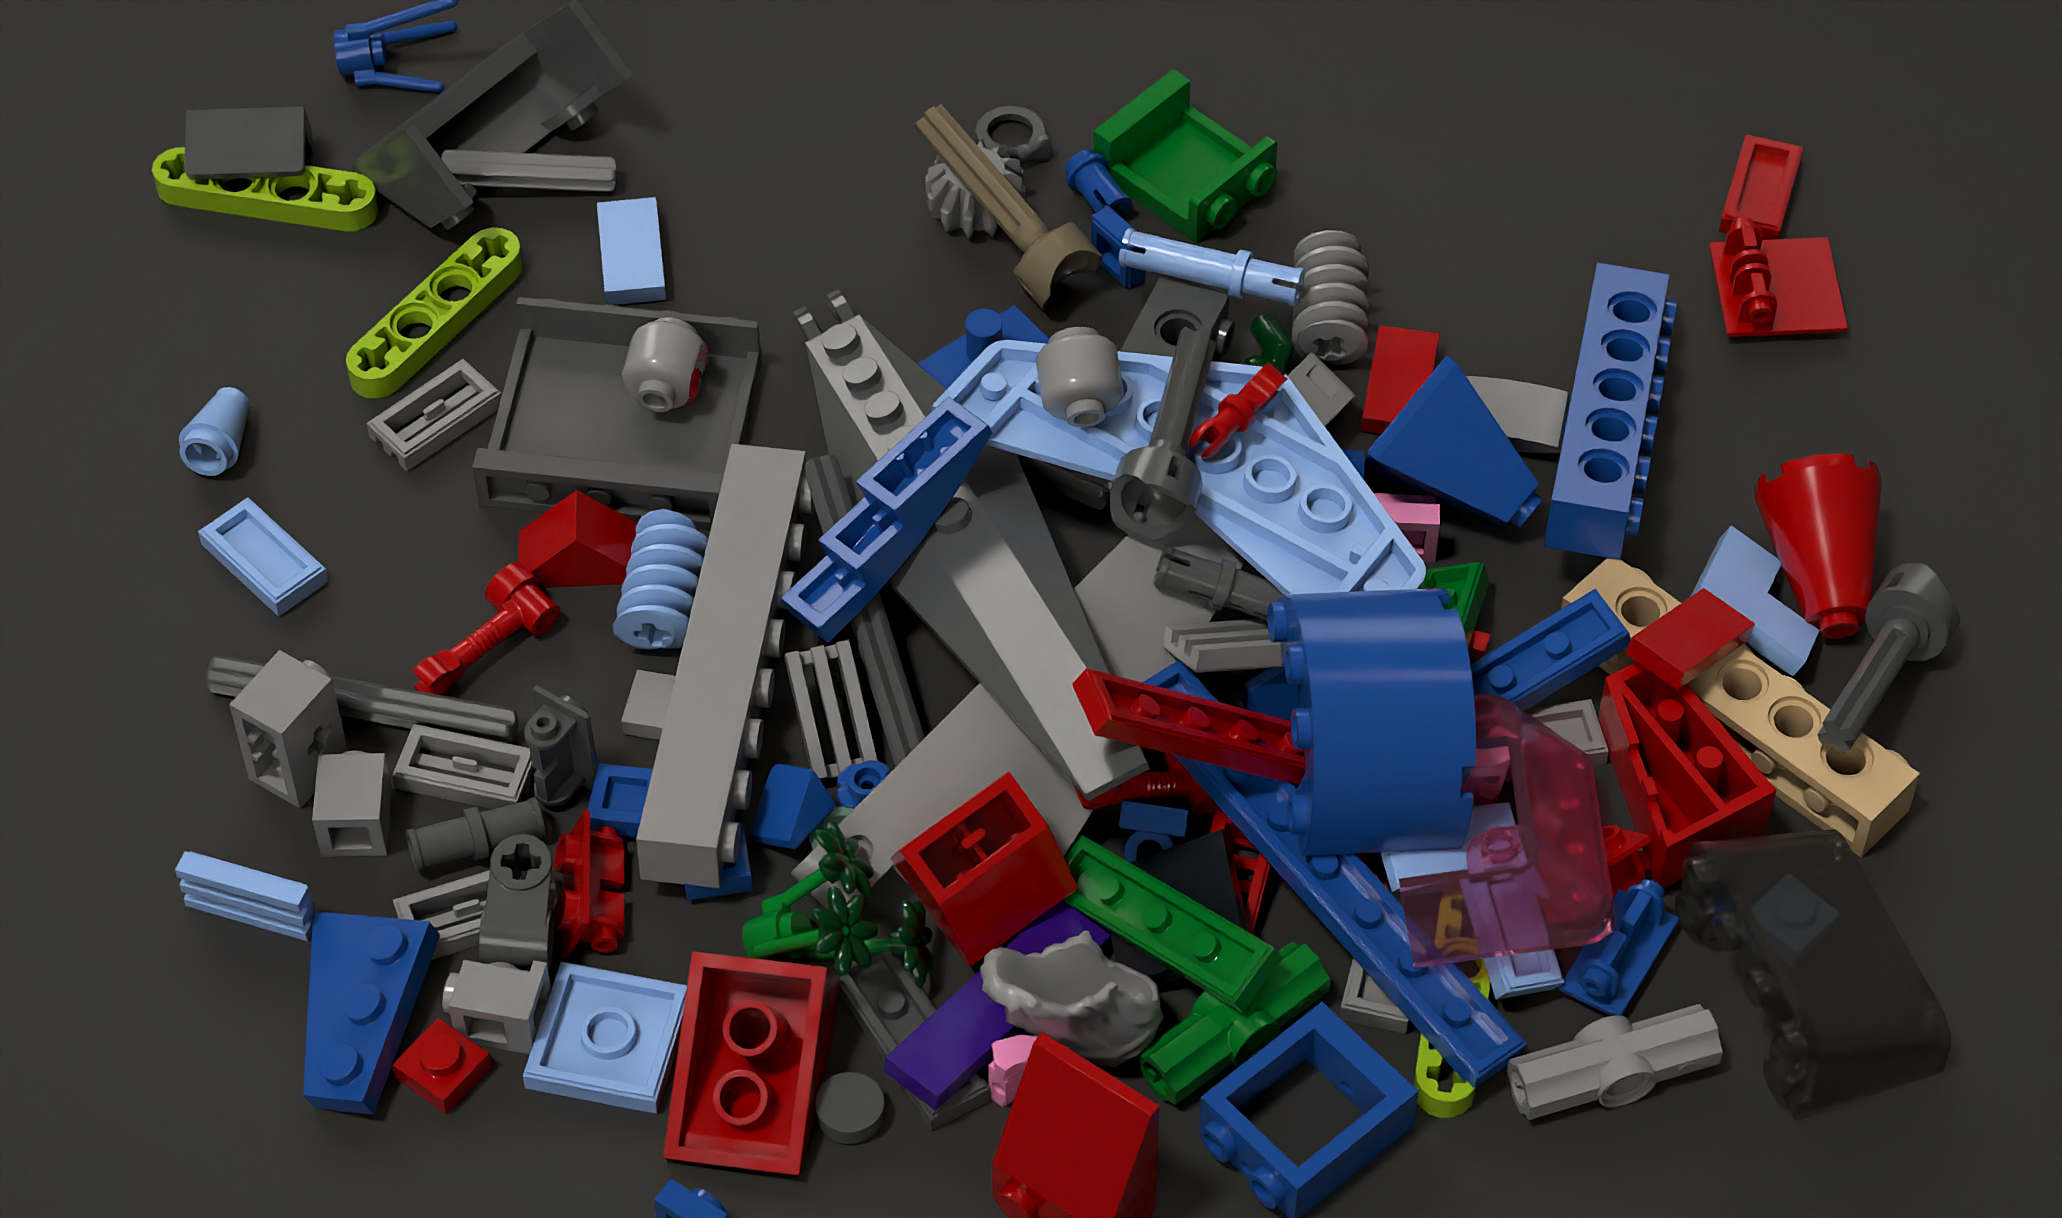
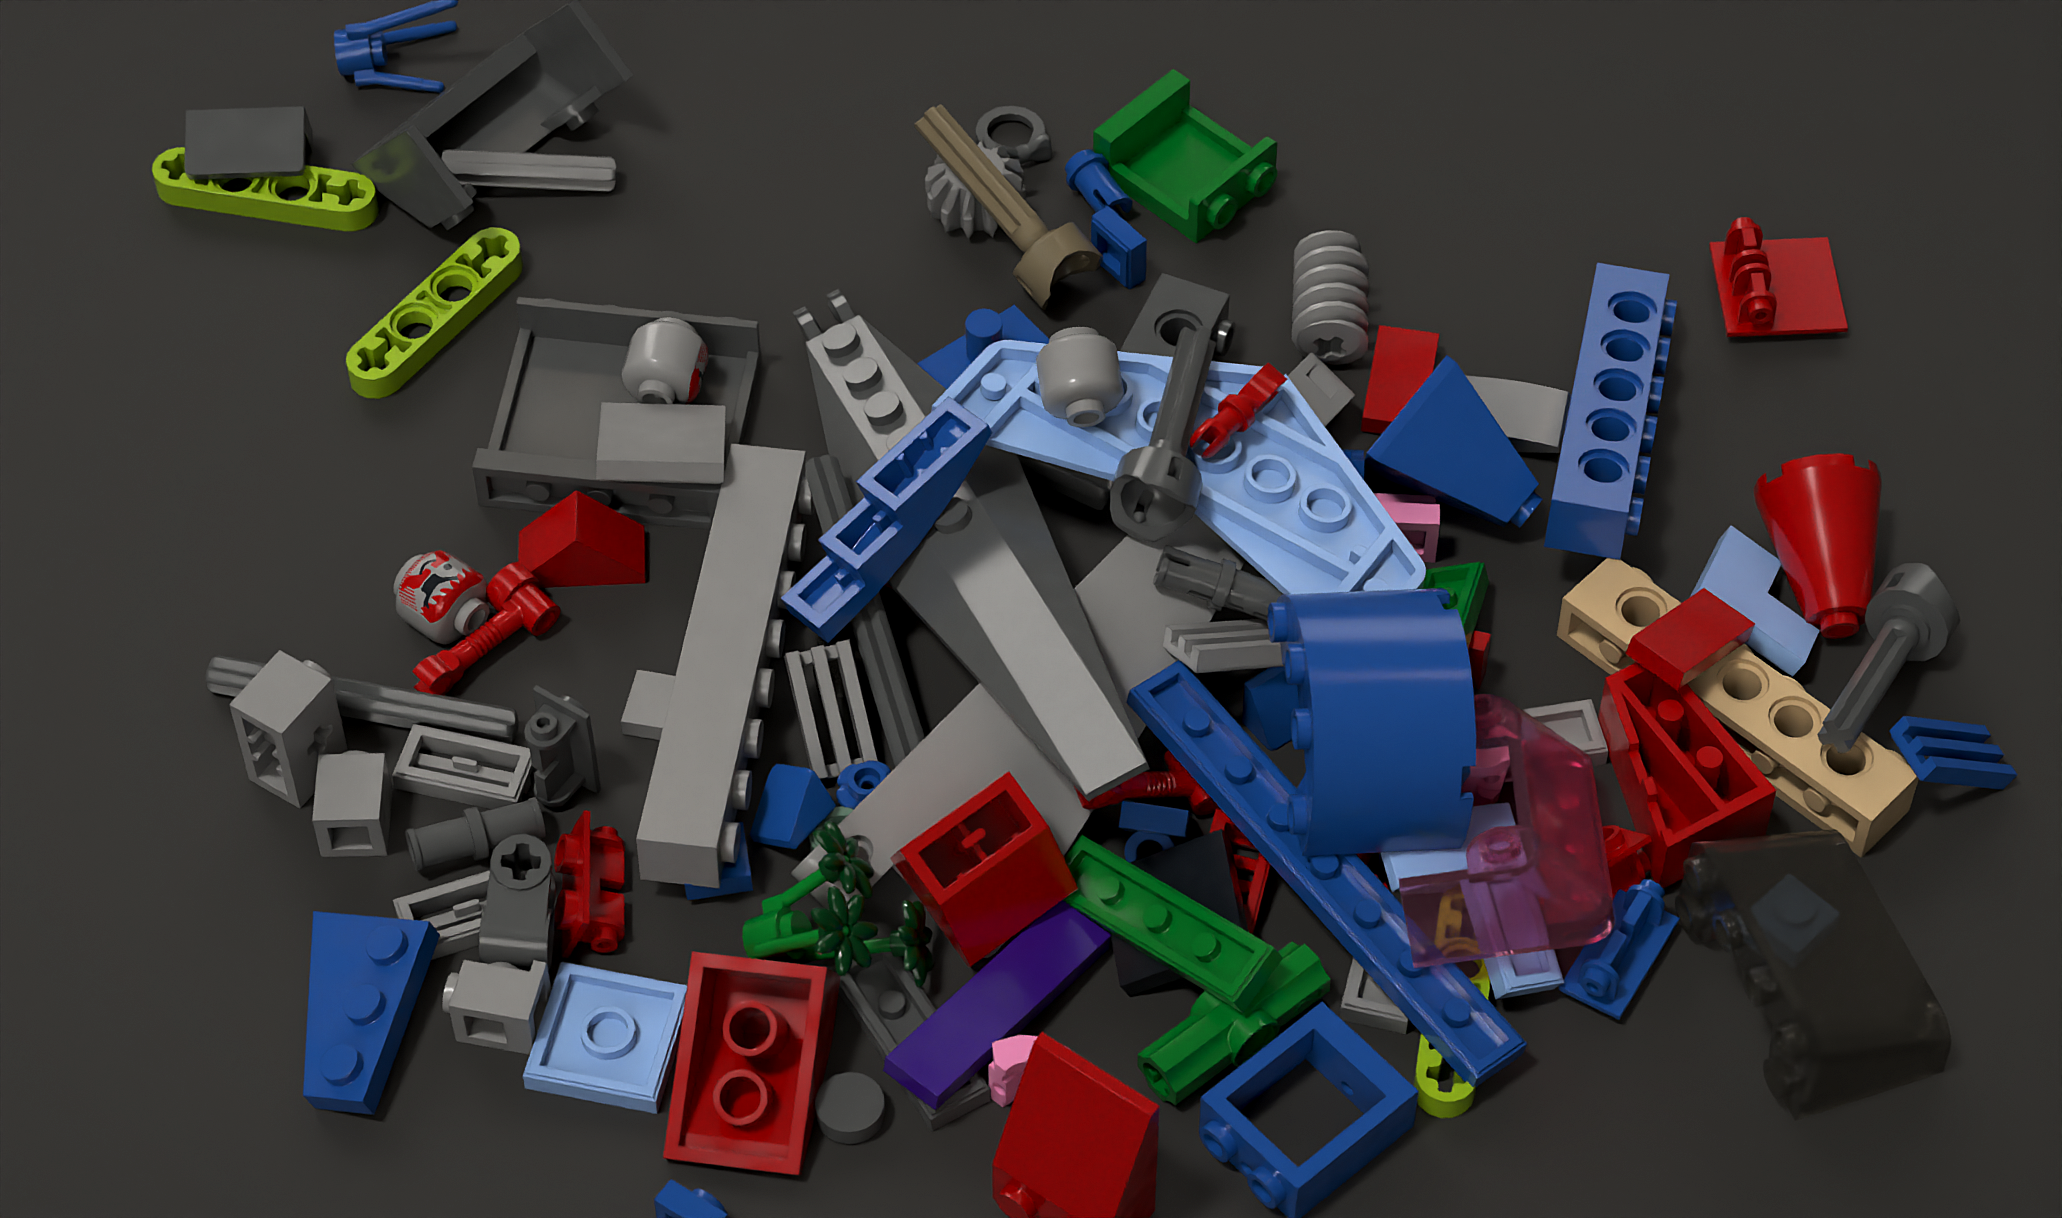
(215, 433): light blue cone -> none
(246, 895): light blue tile -> none
(263, 556): light blue tile -> none
(440, 595): none -> light grey head
(441, 420): light grey tile -> none
(442, 1066): red plate -> none
(619, 798): blue plate -> none
(631, 251): light blue tile -> none
(660, 581): light blue piece -> none
(661, 443): none -> light grey tile
(1076, 998): light grey piece -> none
(1189, 726): red tile -> none
(1212, 267): light blue pin -> none
(1274, 342): dark green arm -> none
(1552, 652): blue tile -> none
(1614, 1061): light grey piece -> none
(1762, 184): red tile -> none
(1954, 751): none -> blue tile

